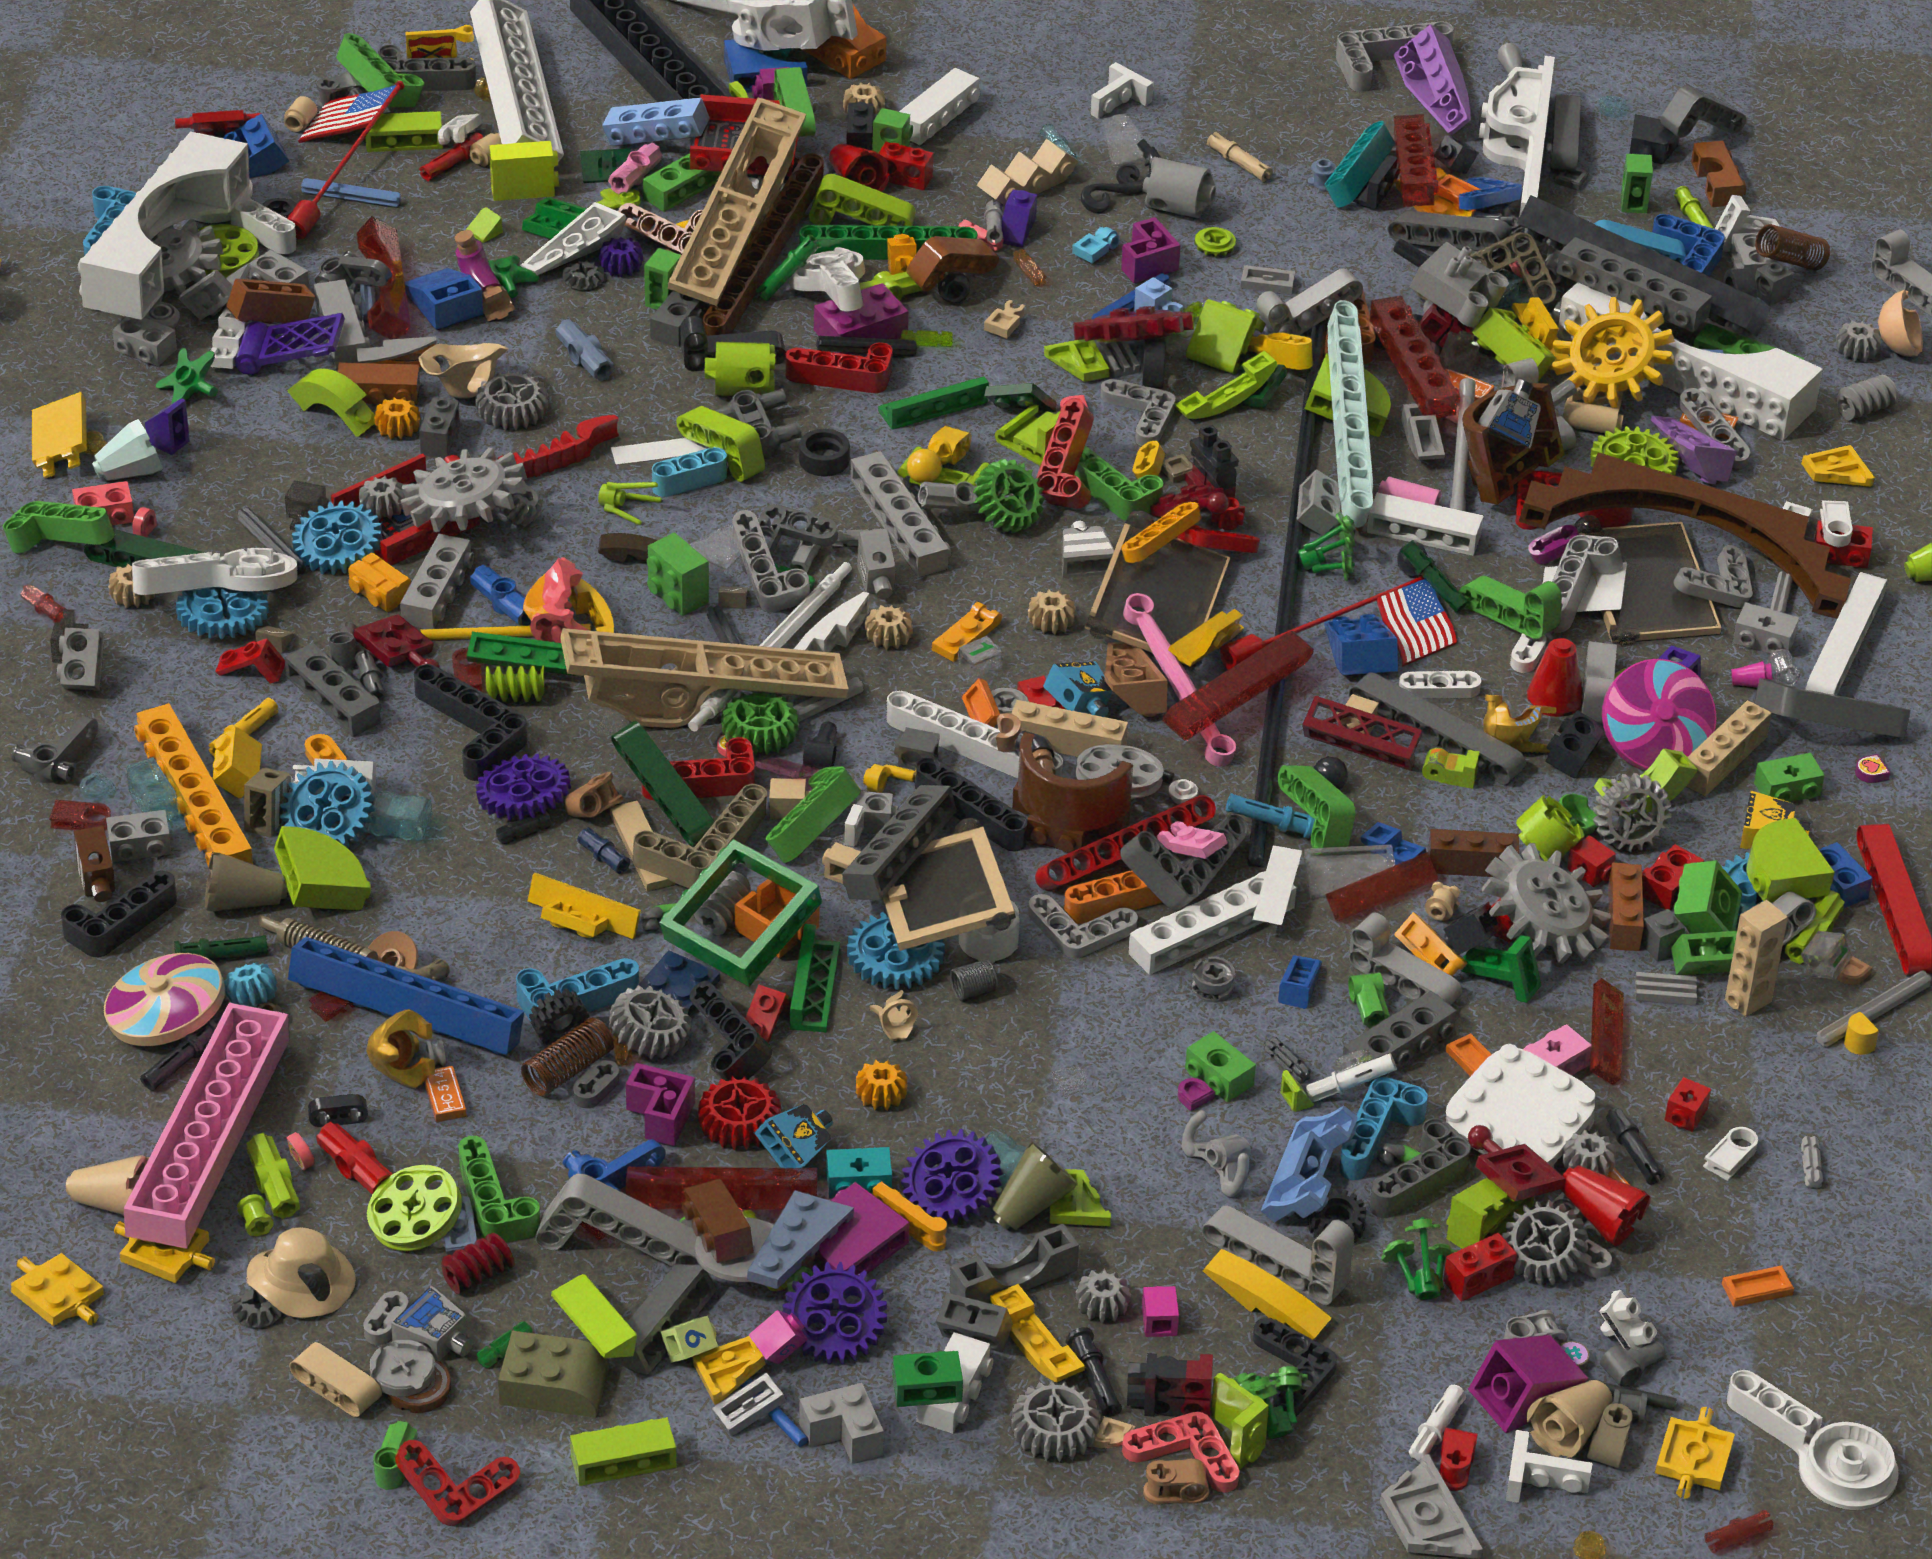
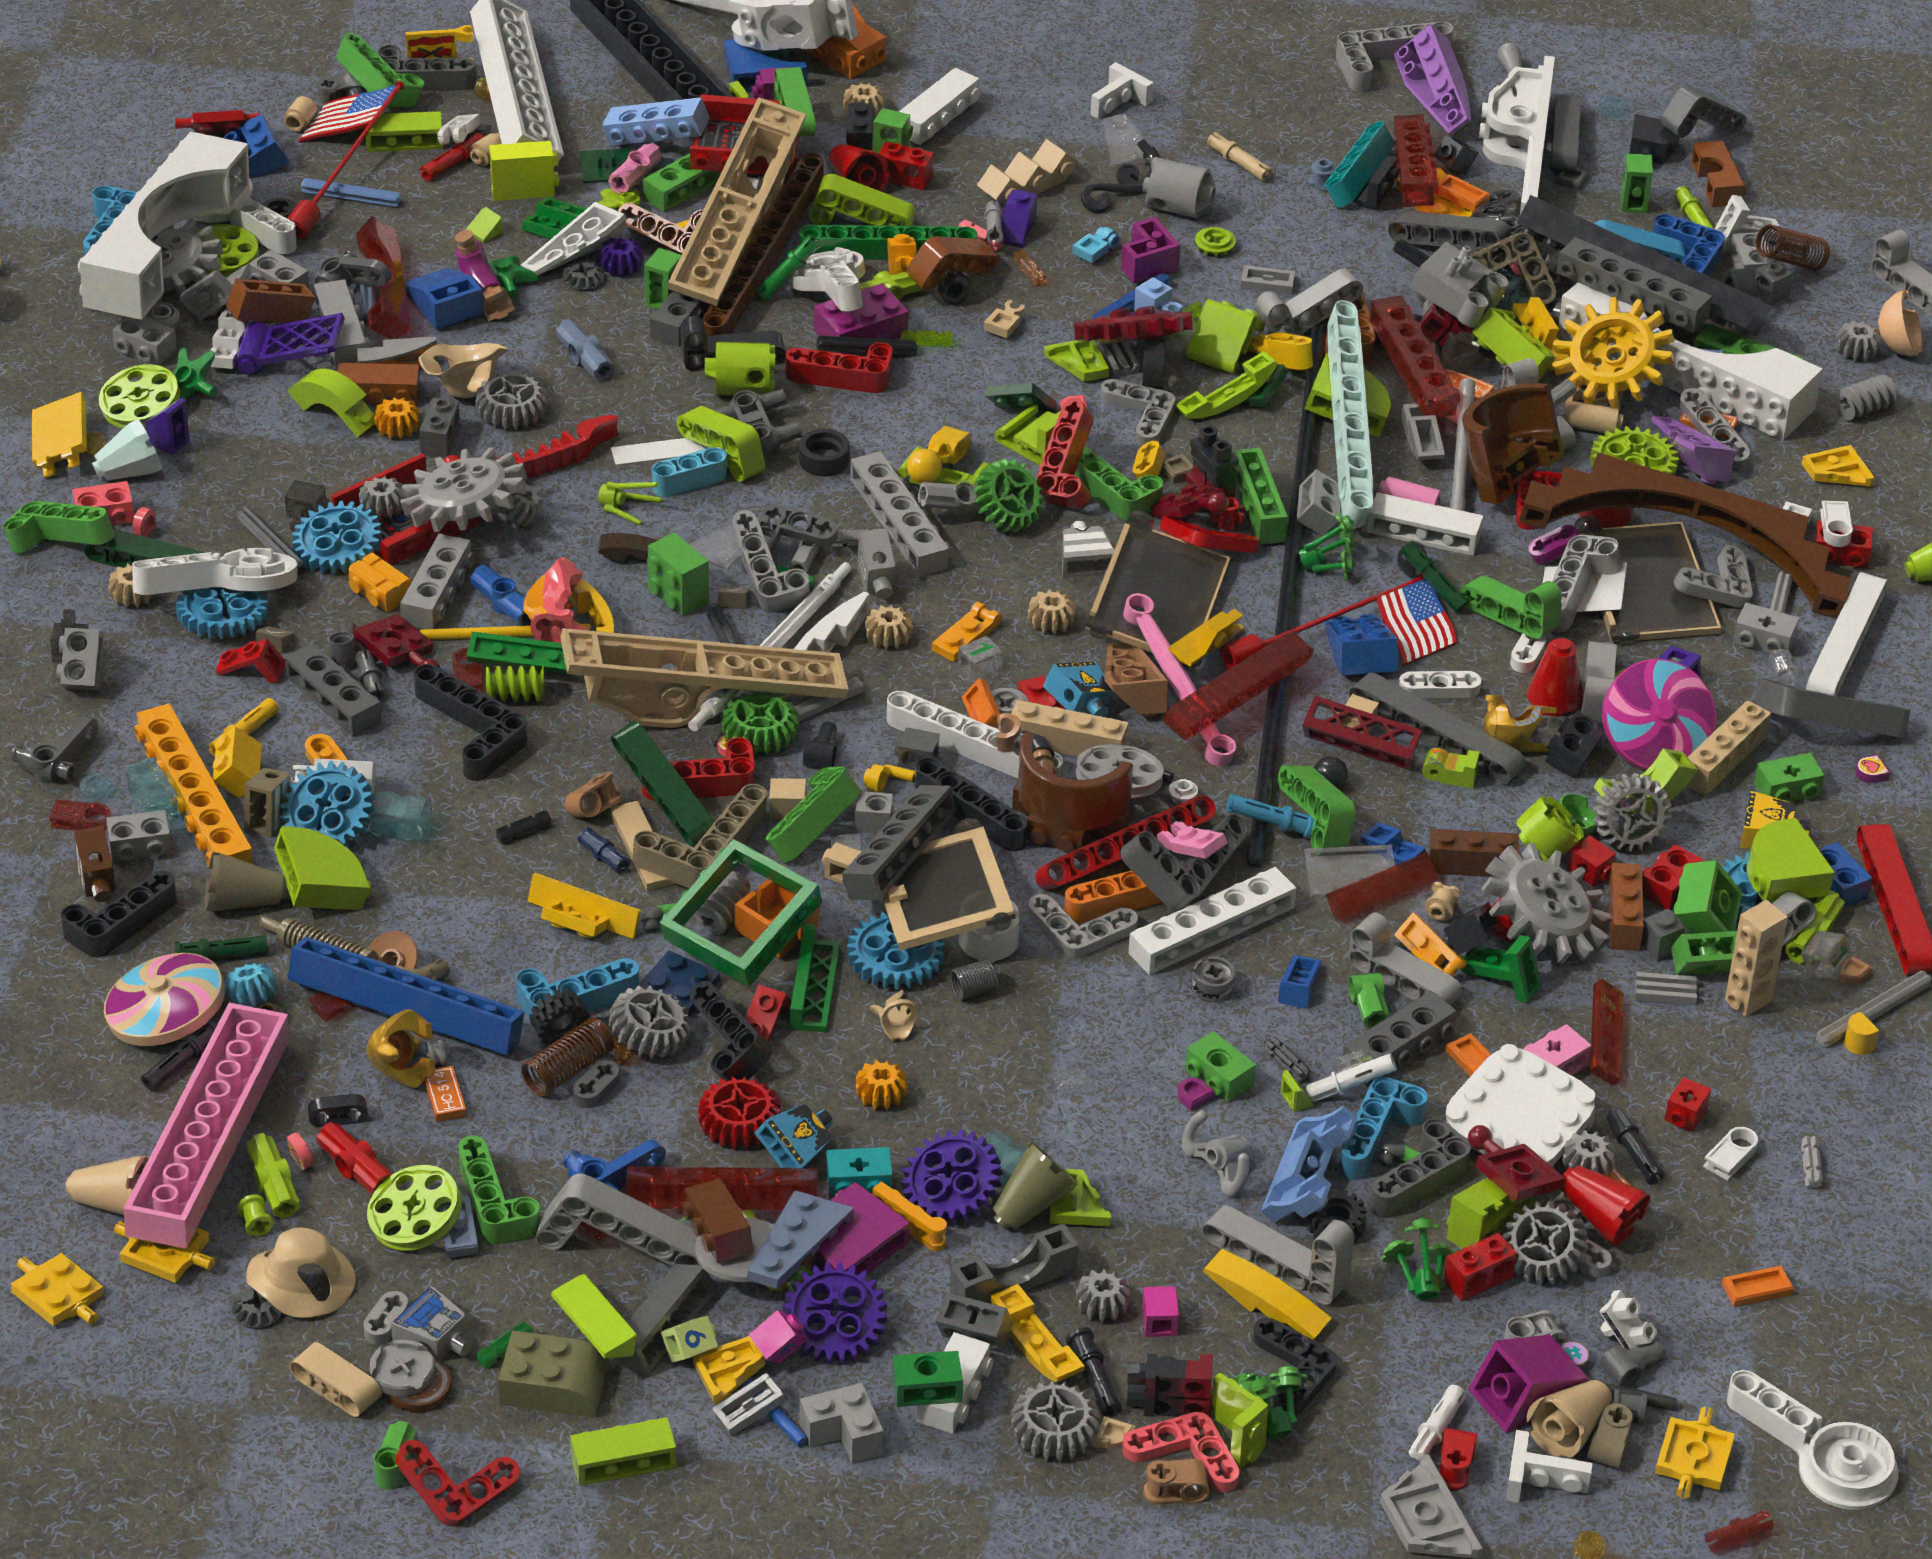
(43, 603): clear red axle -> none
(131, 391): none -> lime wedge
(476, 1259): dark red piece -> none
(523, 786): dark purple gear -> none
(664, 1100): magenta brick -> none
(786, 768): clear pink piece -> none
(854, 825): white tile -> none
(934, 403): green fence -> none
(1056, 138): clear light blue pin -> none
(1161, 532): light orange beam -> none
(1260, 496): none -> bright green brick
(1277, 885): white sticker -> none
(1491, 193): blue beam -> none
(1512, 415): torso -> none
(1750, 674): dark pink cone -> none

